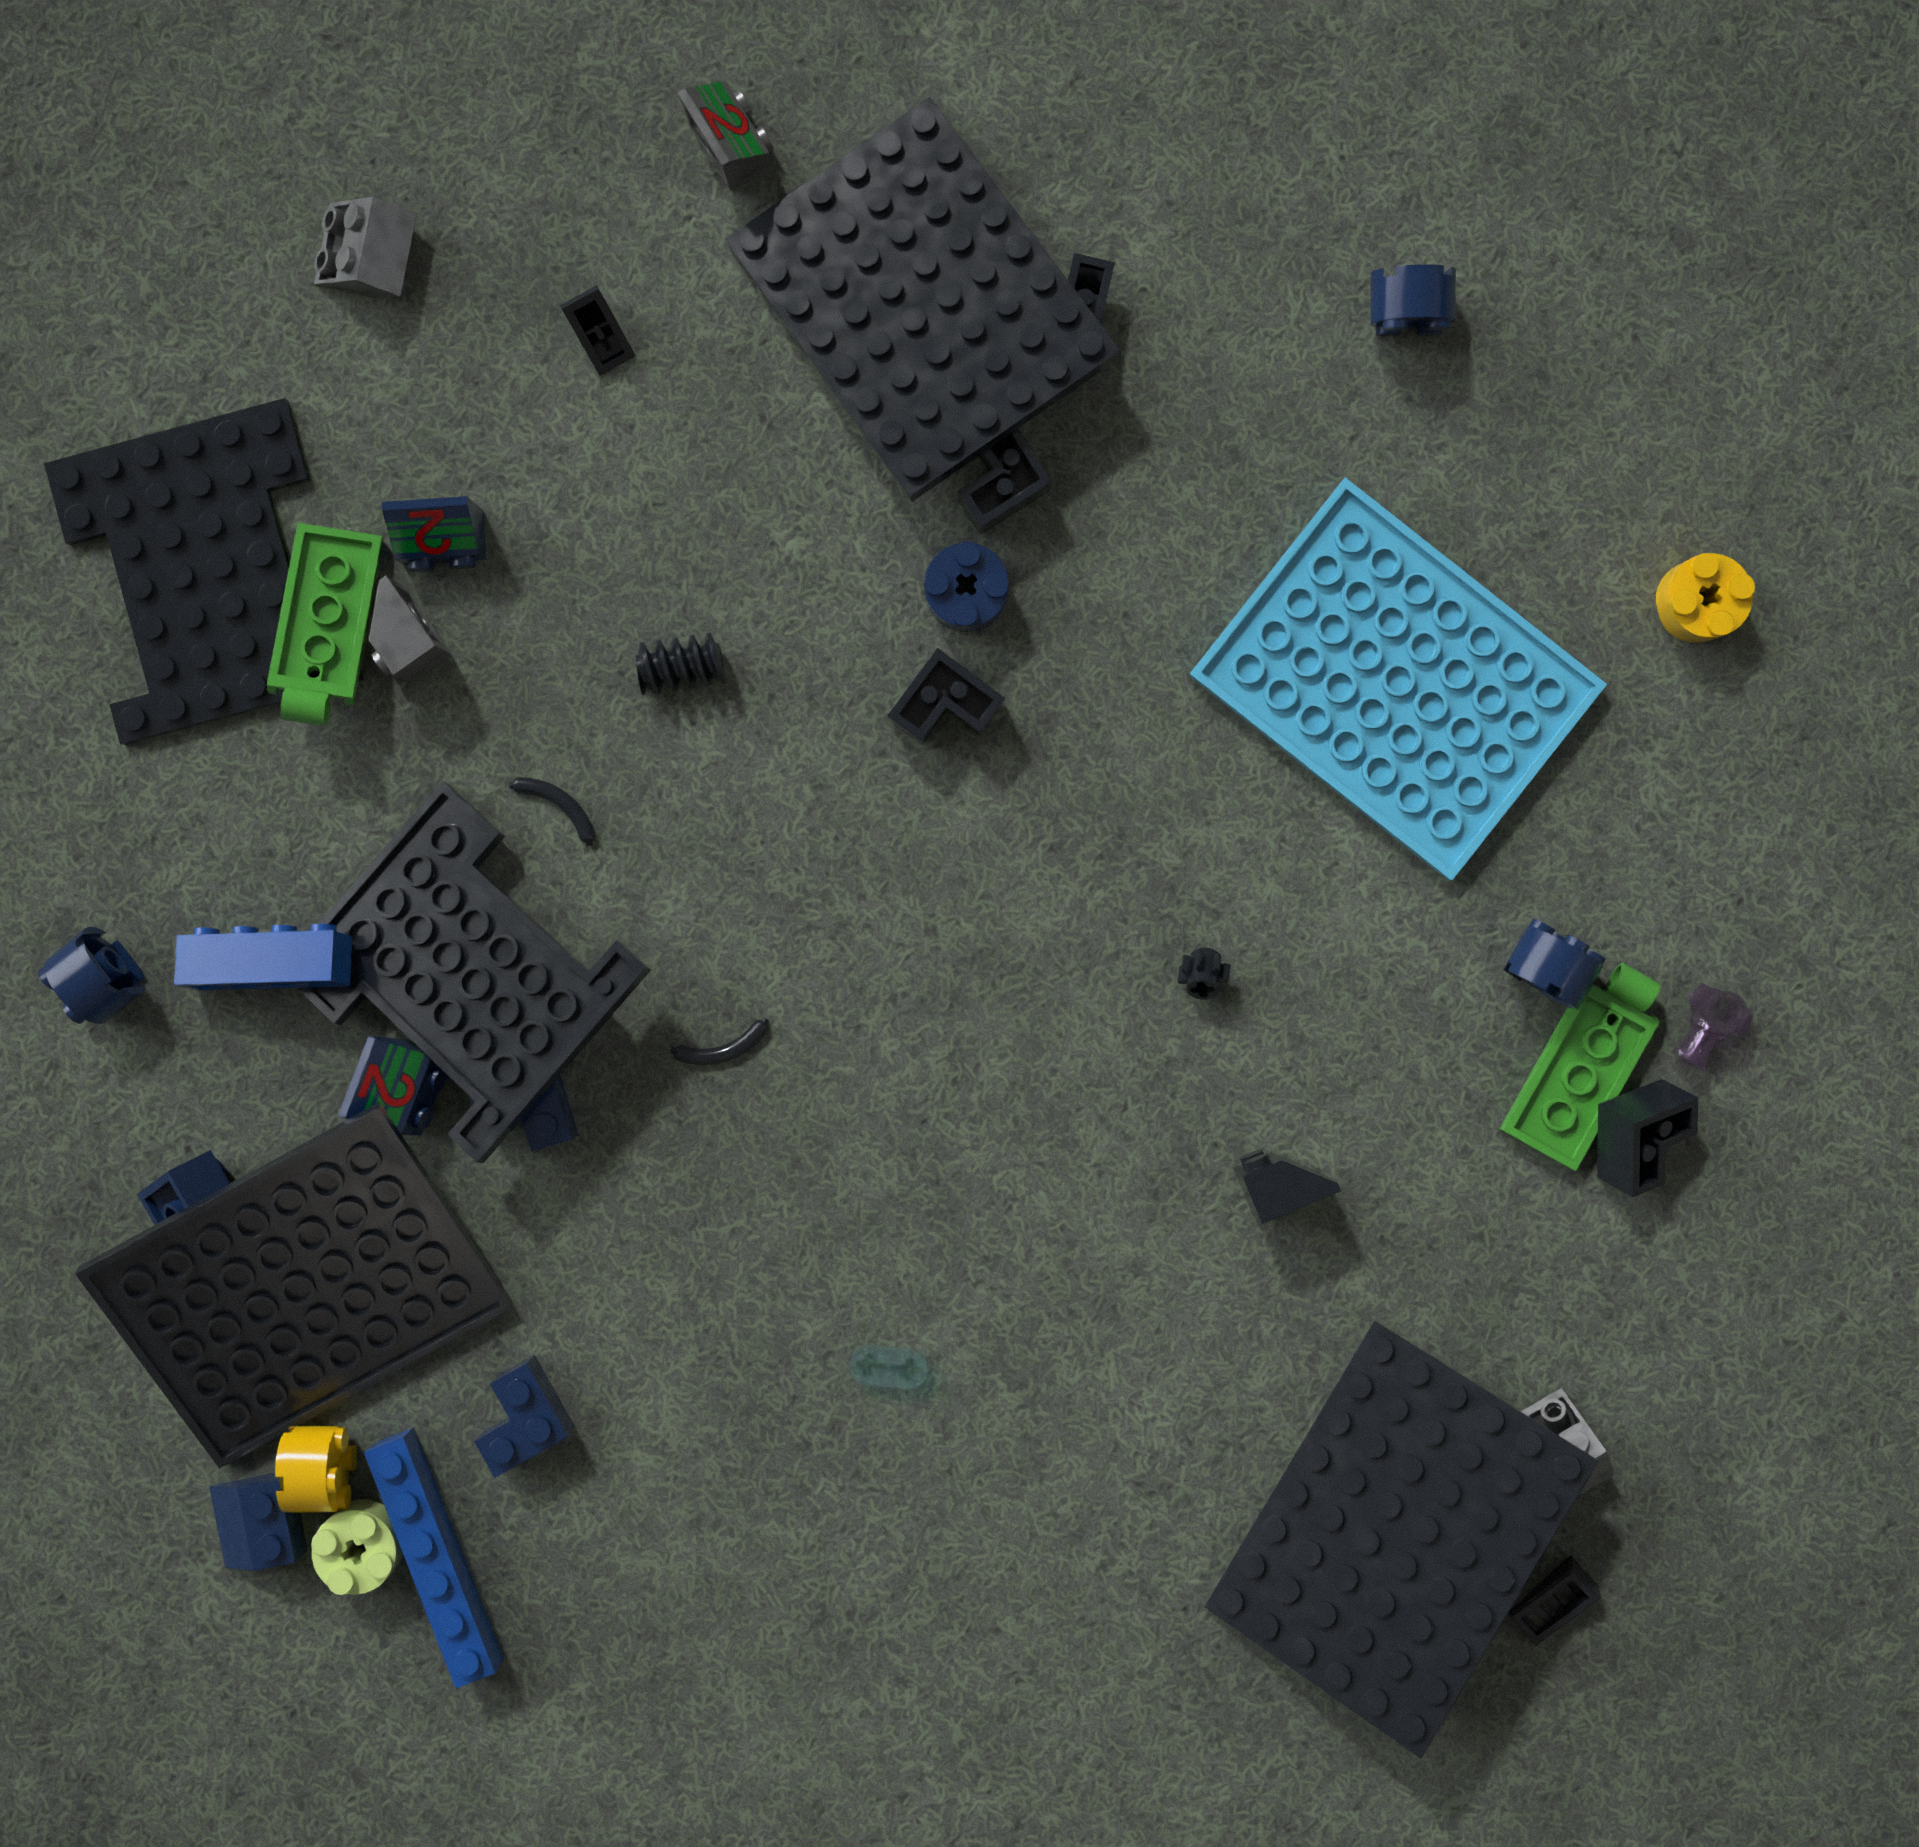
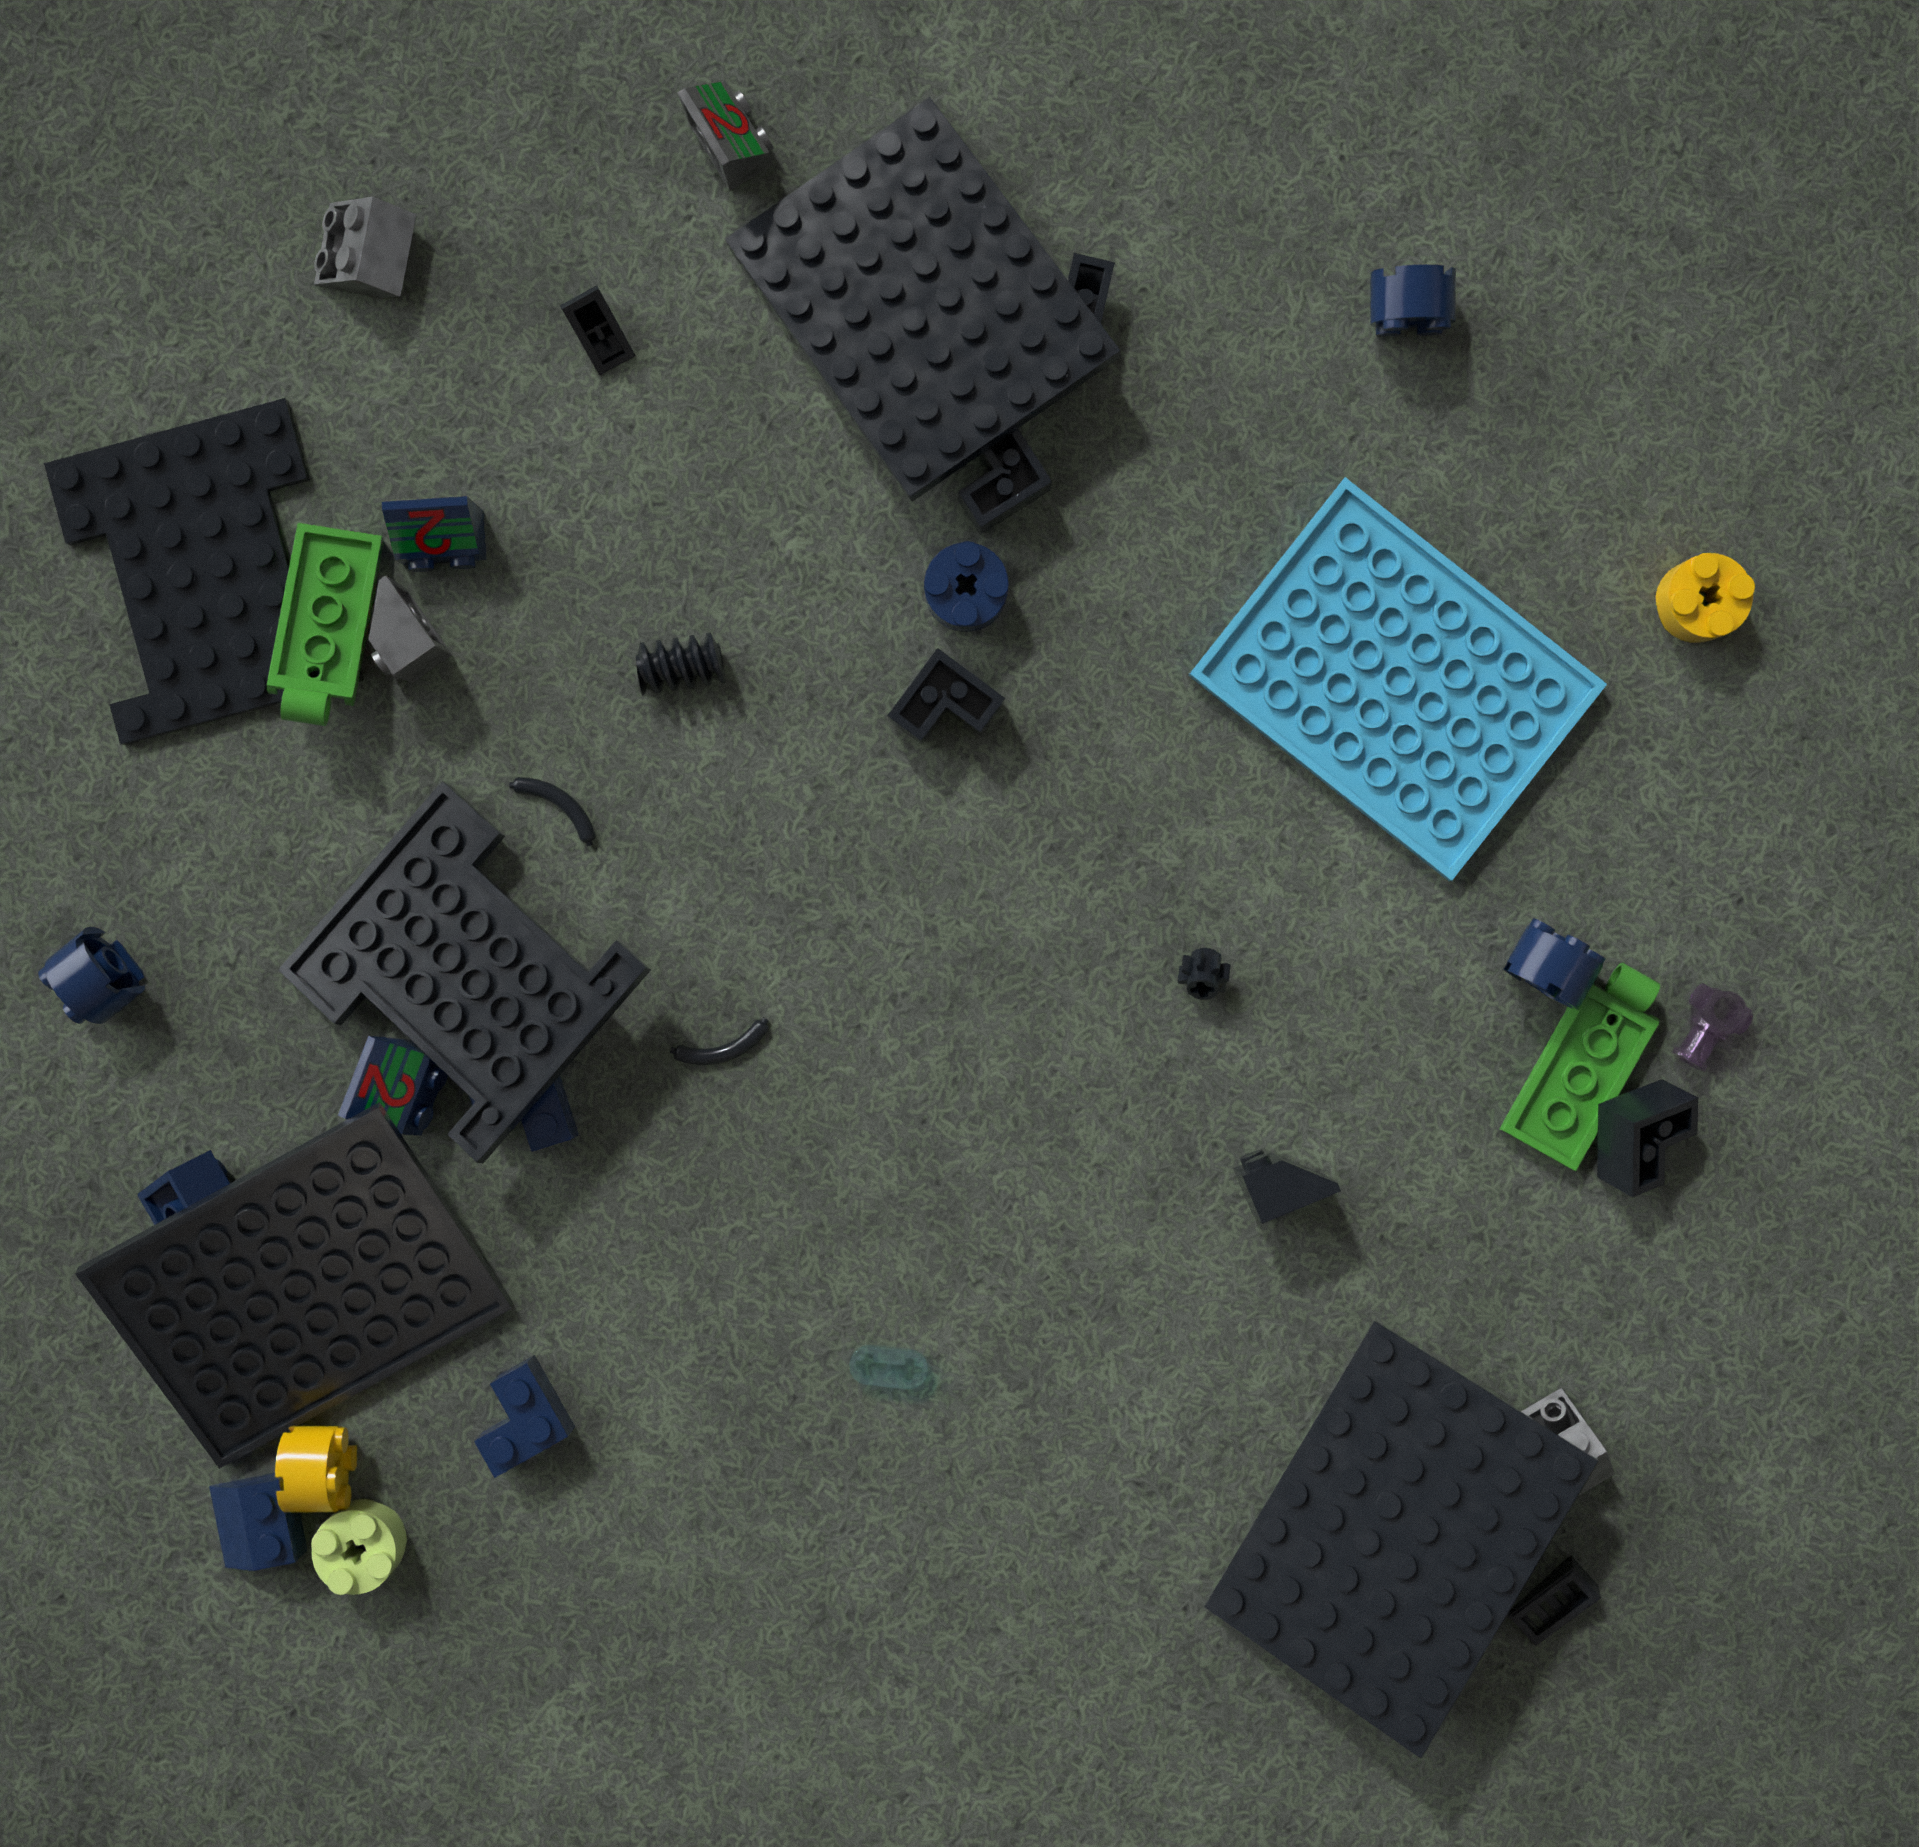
(263, 958): brick -> none
(434, 1557): blue brick -> none

